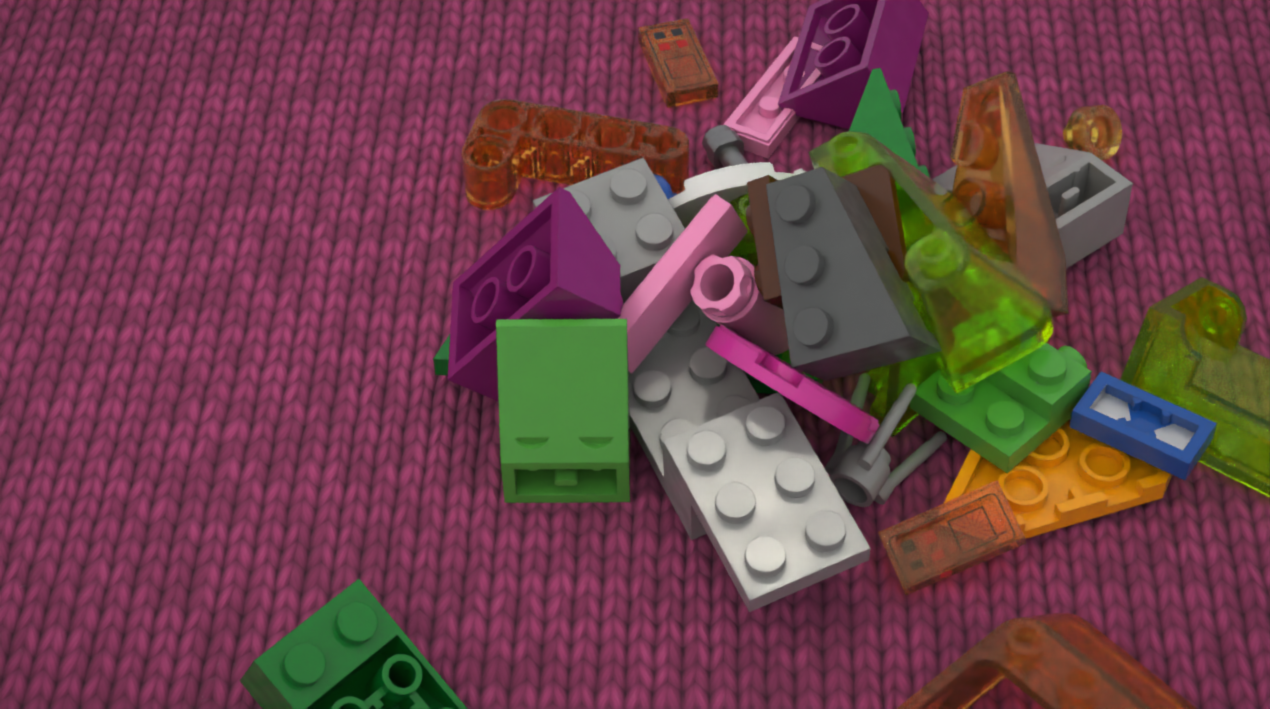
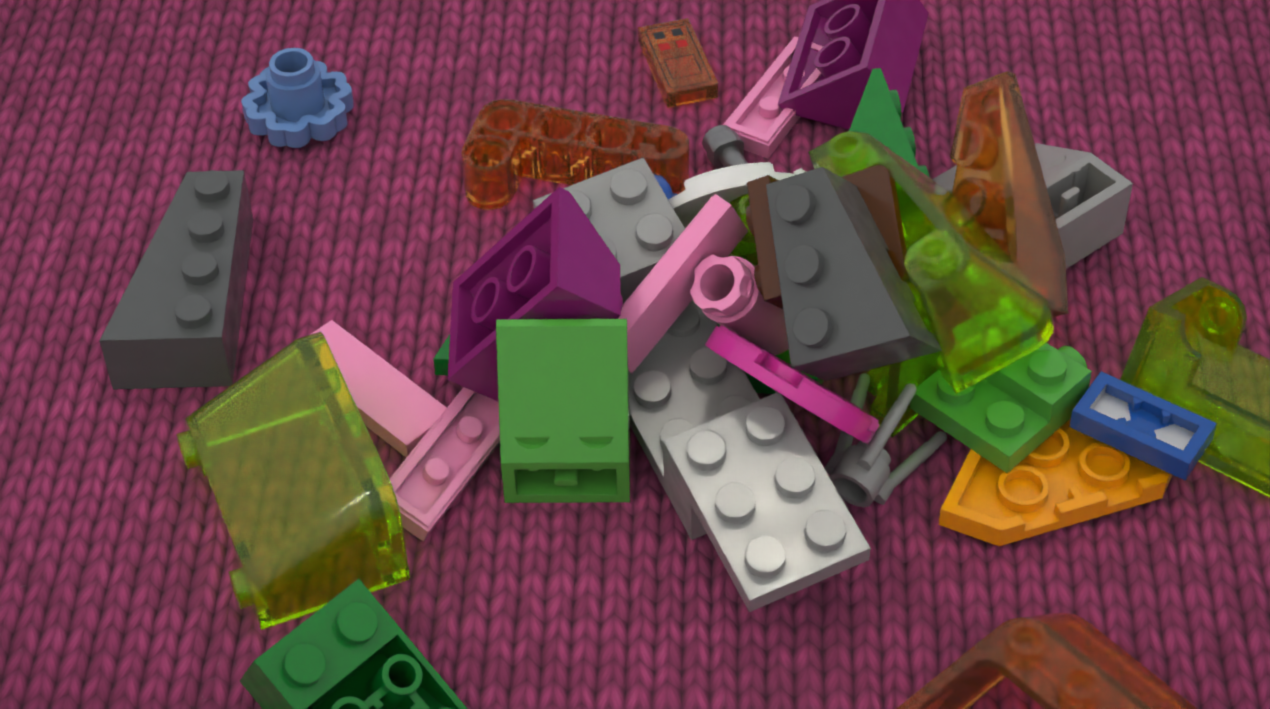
(188, 291): none -> dark grey wedge
(297, 100): none -> medium blue plant
(297, 485): none -> clear neon green windscreen
(384, 396): none -> bright pink tile
(446, 461): none -> bright pink tile
(951, 537): clear orange tile -> none
(1094, 131): clear yellow tile -> none

